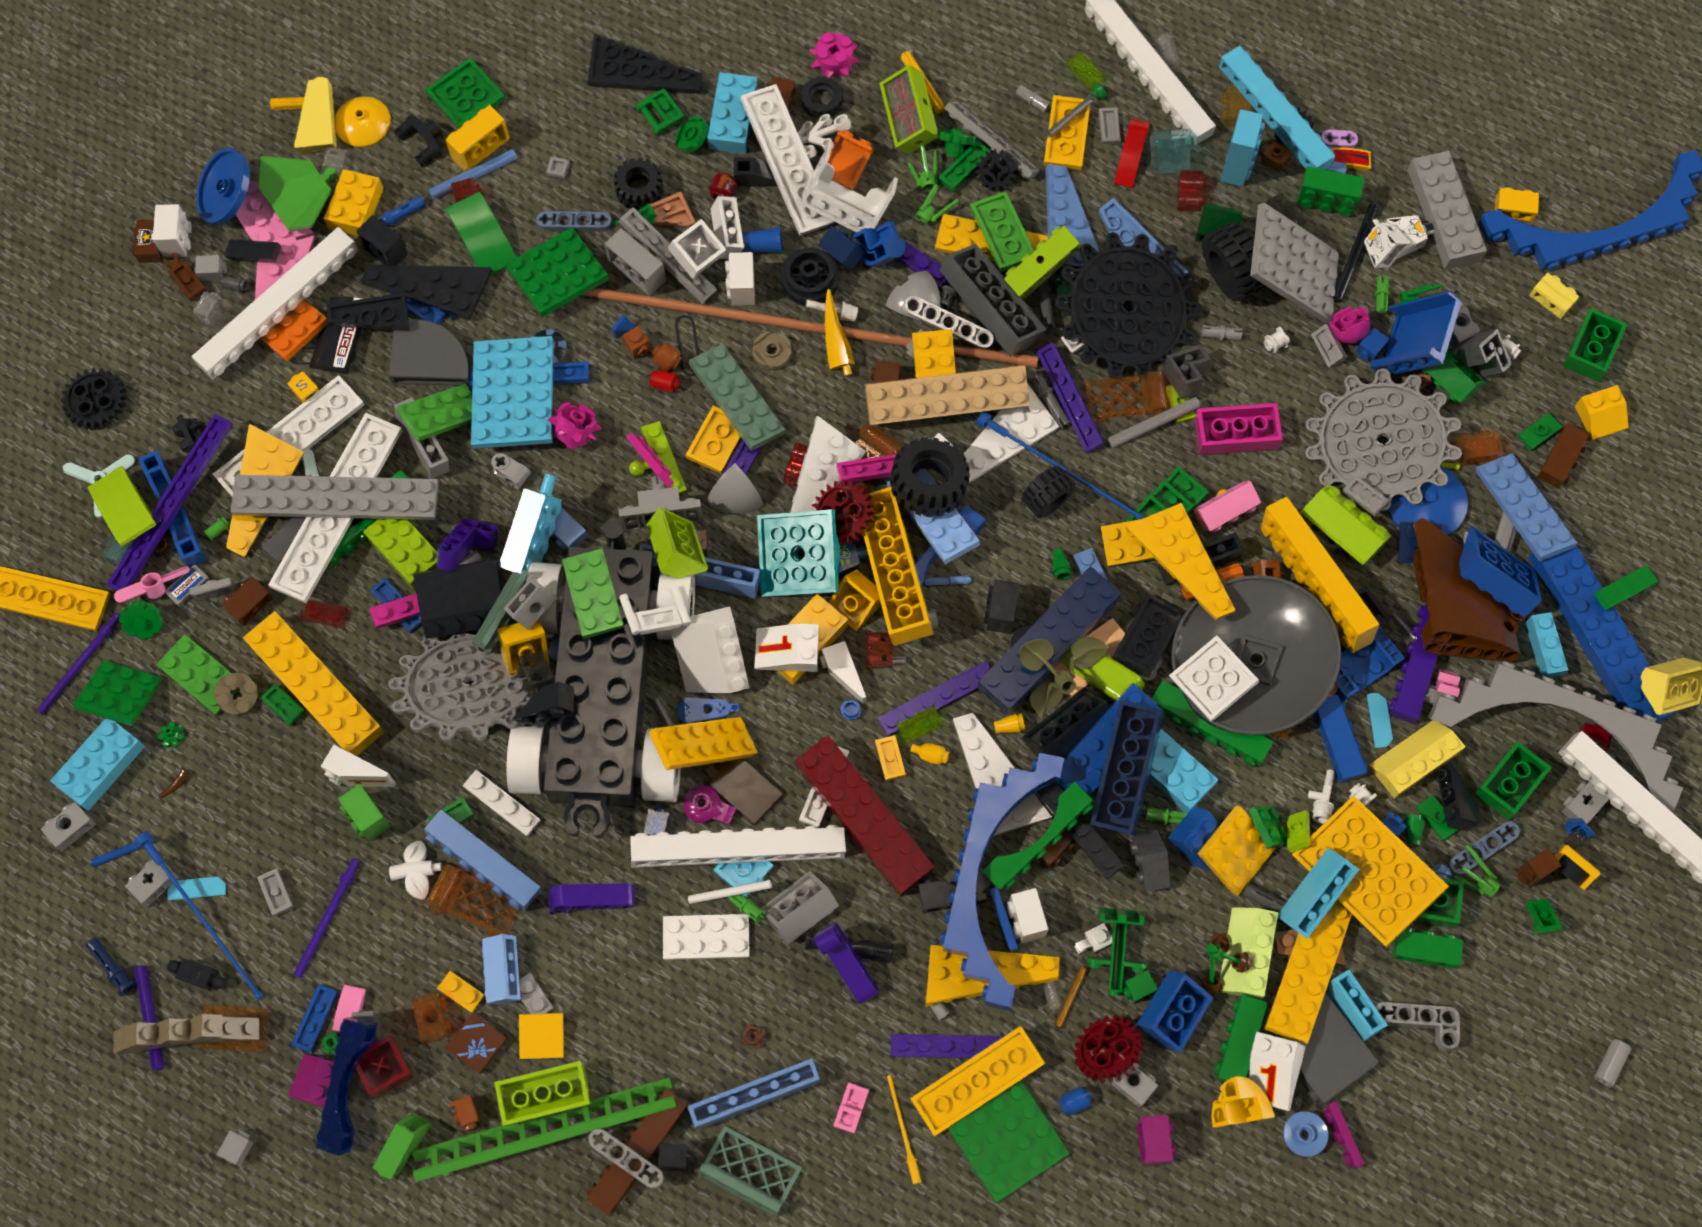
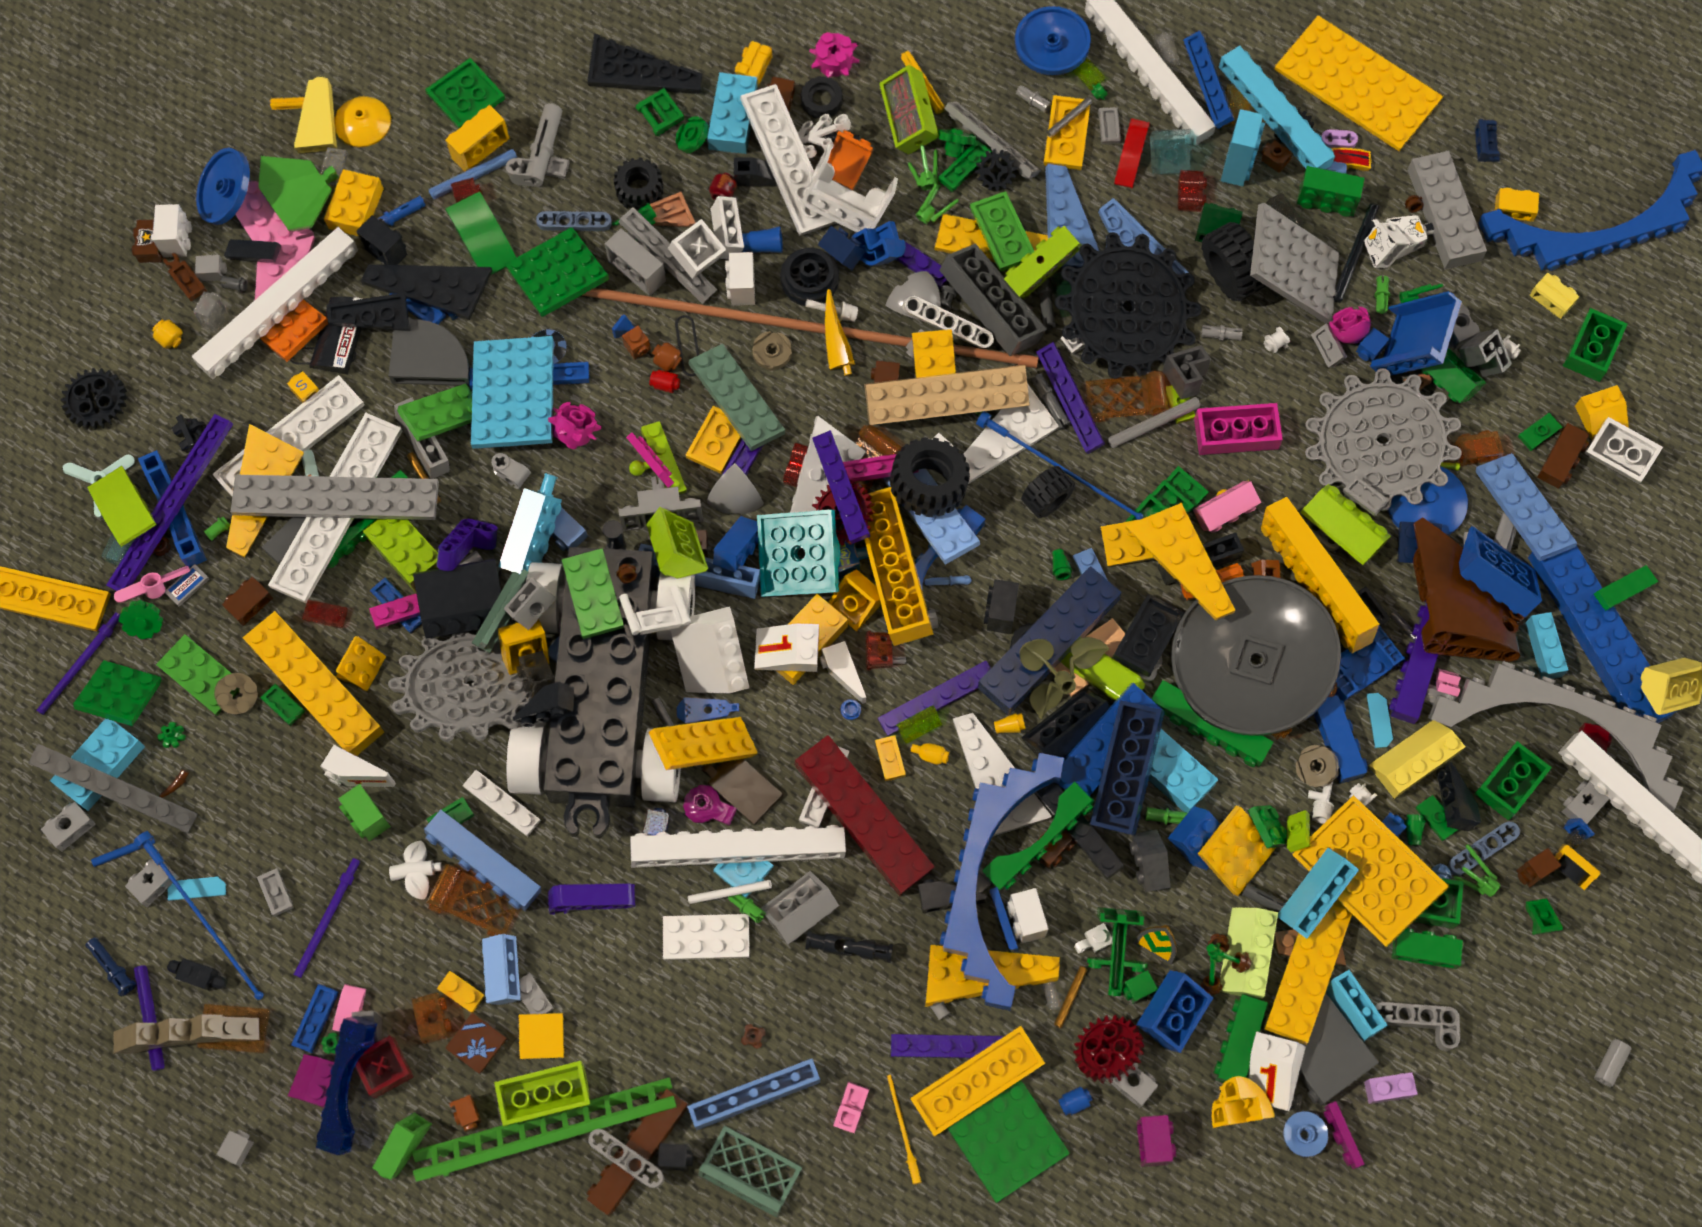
(113, 788): none -> dark grey plate
(167, 334): none -> yellow head
(212, 589): light grey plate -> none
(360, 664): none -> yellow bracket
(418, 468): none -> pearl gold bar
(427, 131): black connector -> none
(533, 170): none -> light grey piece
(626, 573): none -> reddish brown plate
(736, 544): none -> blue brick
(754, 61): none -> yellow brick
(841, 487): none -> dark purple plate
(845, 959): dark purple beam -> none
(1052, 40): none -> blue dish
(1159, 942): none -> shield
(1208, 79): none -> blue plate
(1214, 678): white plate -> none
(1306, 762): none -> dark tan plate
(1358, 83): none -> yellow plate
(1390, 1088): none -> lavender brick
(1414, 201): none -> reddish brown plate
(1486, 141): none -> dark blue hinge
(1623, 450): none -> white brick

